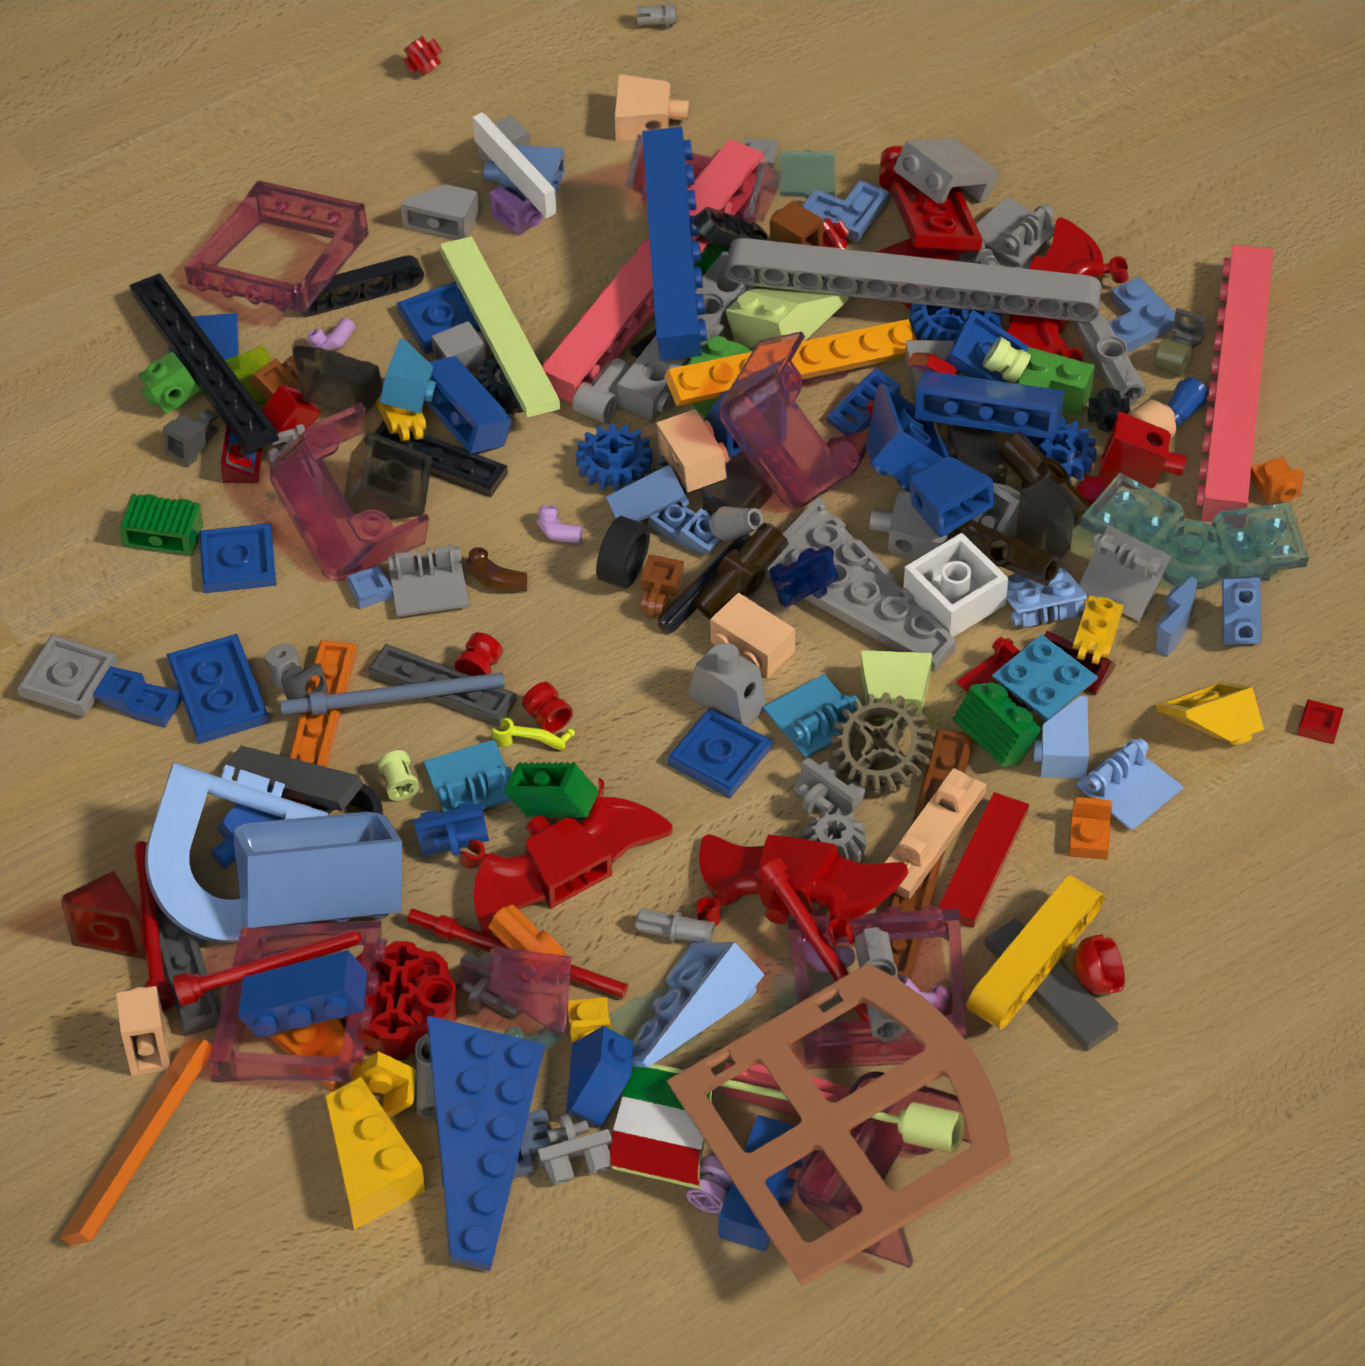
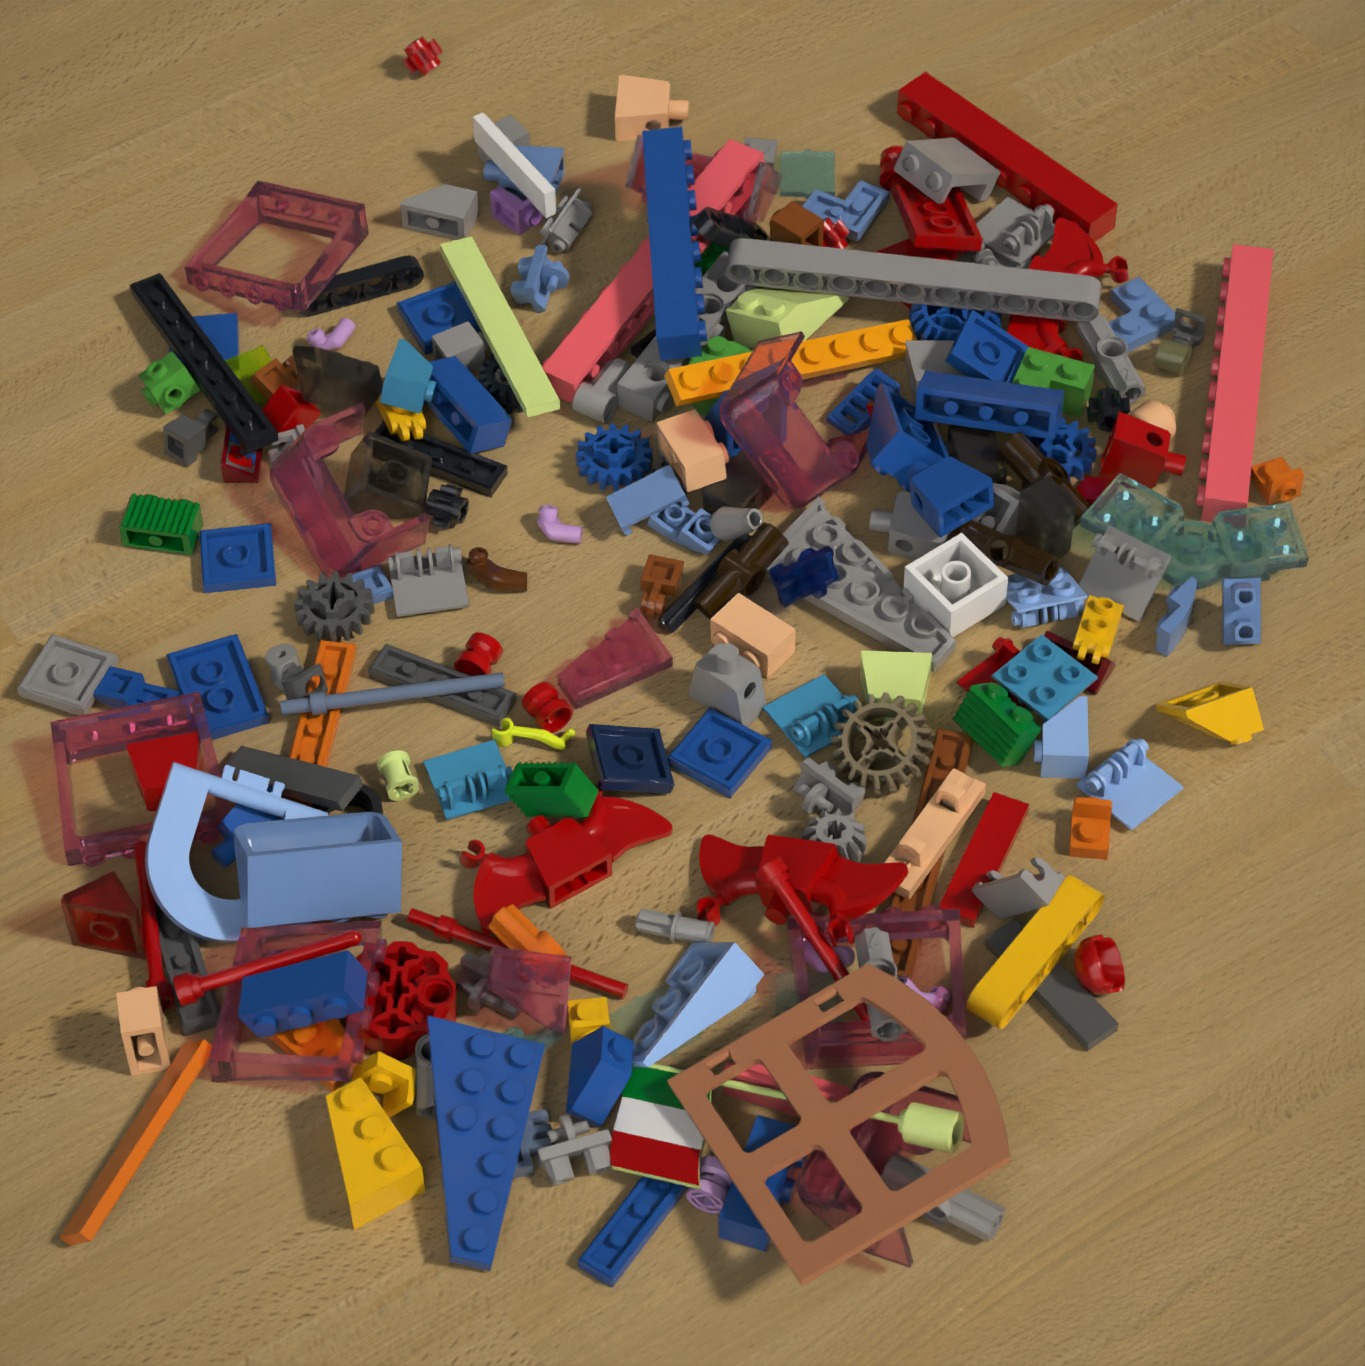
(109, 733): none -> clear pink windscreen
(153, 759): none -> red torso
(334, 607): none -> dark grey gear
(447, 506): none -> black gear
(450, 829): blue hips -> none
(539, 278): none -> medium blue hips
(571, 212): none -> light grey hinge
(617, 662): none -> clear pink wing
(623, 552): black tyre -> none
(629, 759): none -> dark blue tile
(630, 1229): none -> blue tile
(659, 15): light grey pin -> none
(930, 362): red tile -> none
(963, 1210): none -> light grey piece
(1006, 360): yellowish green wheel -> none
(1019, 891): none -> light grey hinge
(1022, 167): none -> red brick
(1187, 399): blue cone -> none
(1320, 721): red tile -> none

